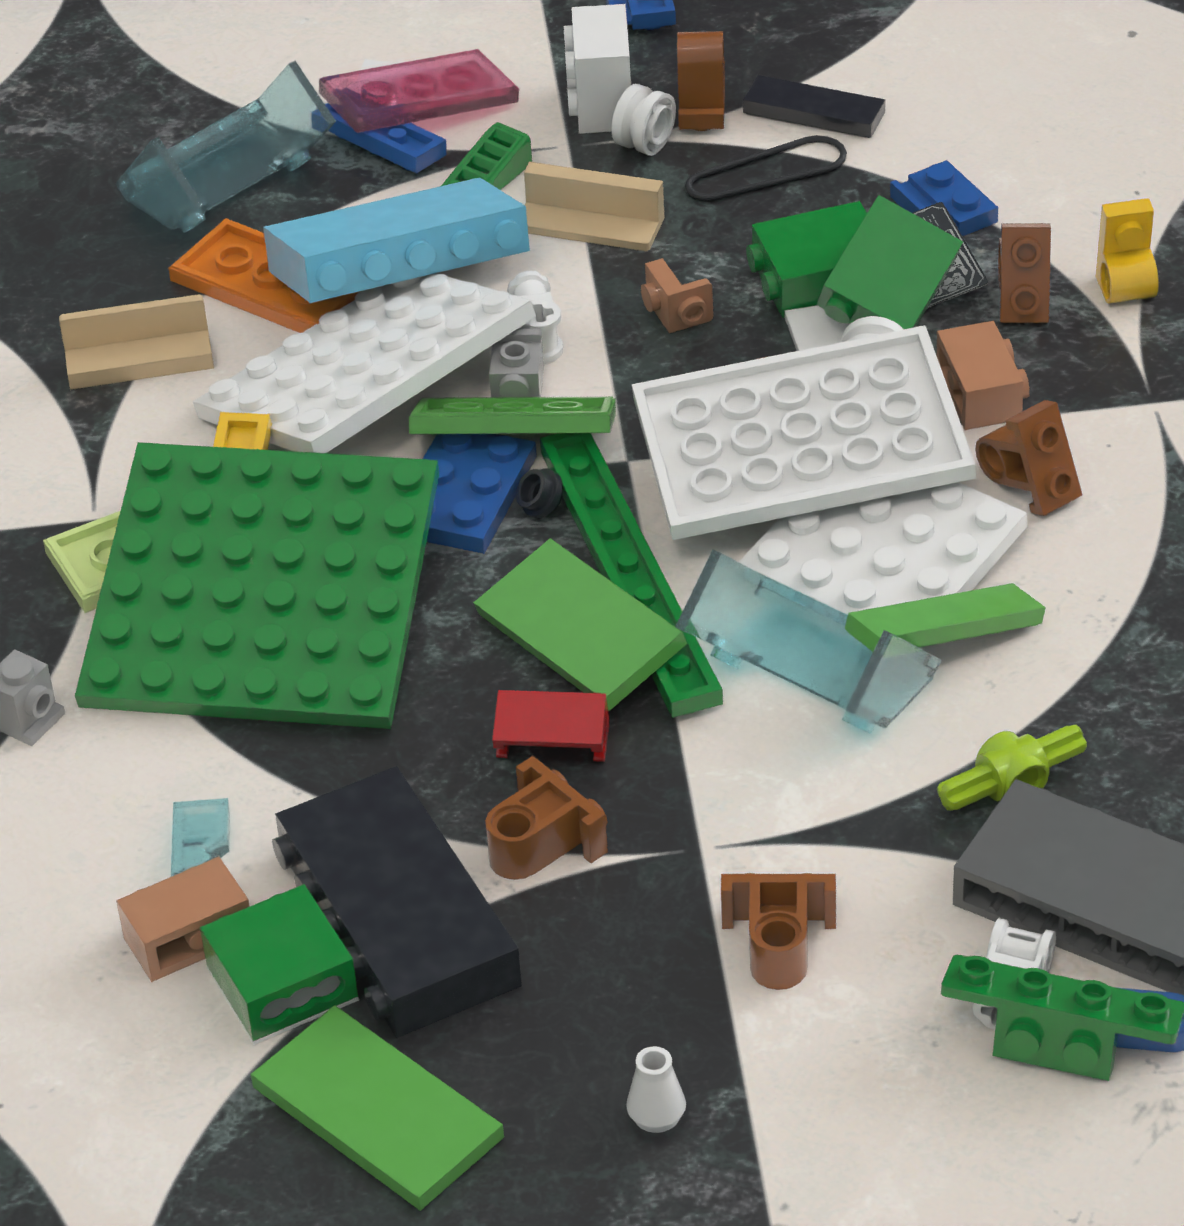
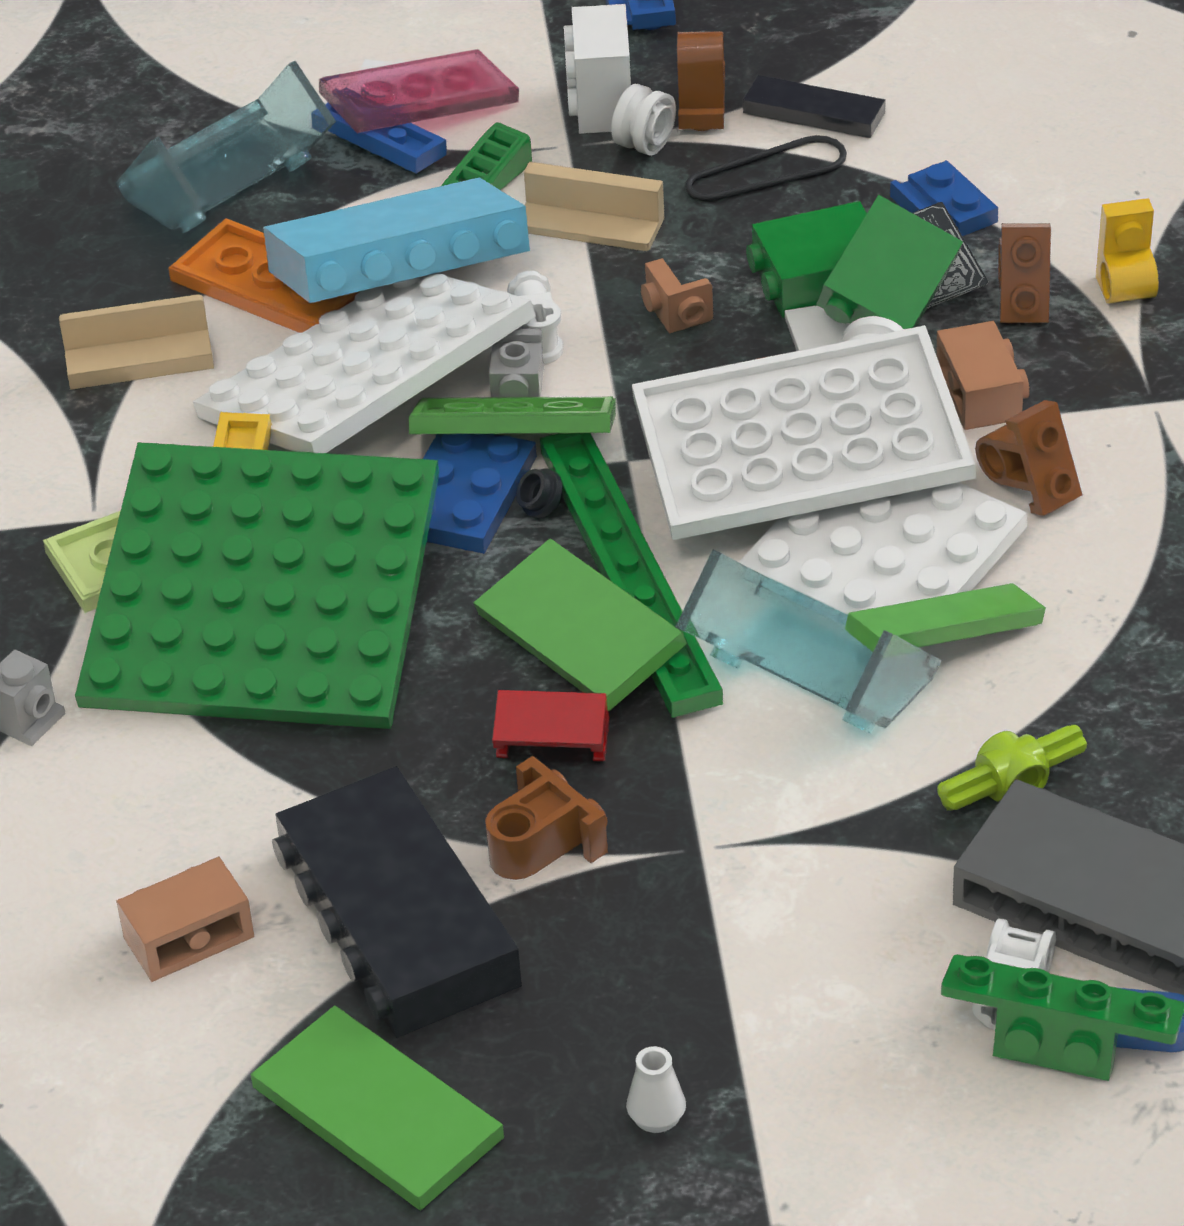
(199, 832): clear light blue tile -> none
(279, 963): green piece -> none
(778, 920): dark orange pin -> none

